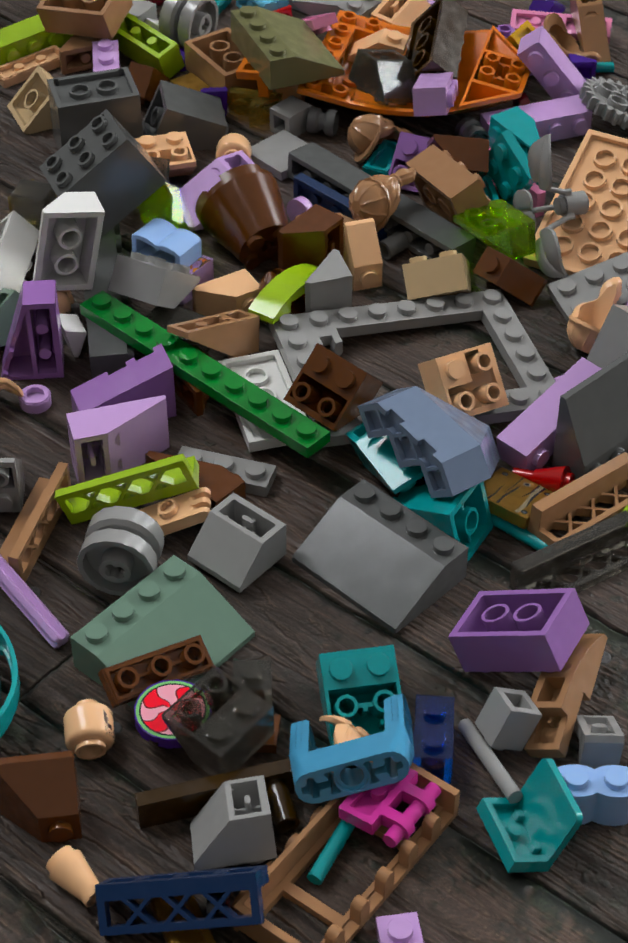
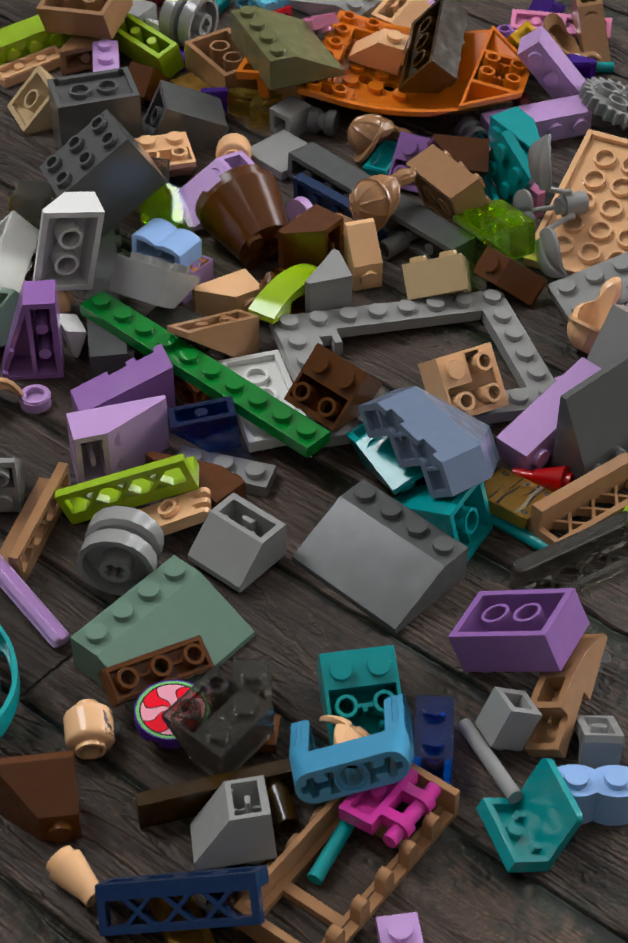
(207, 424): none -> clear blue slope
(384, 75): clear smoke slope -> none
(434, 94): lavender brick -> none

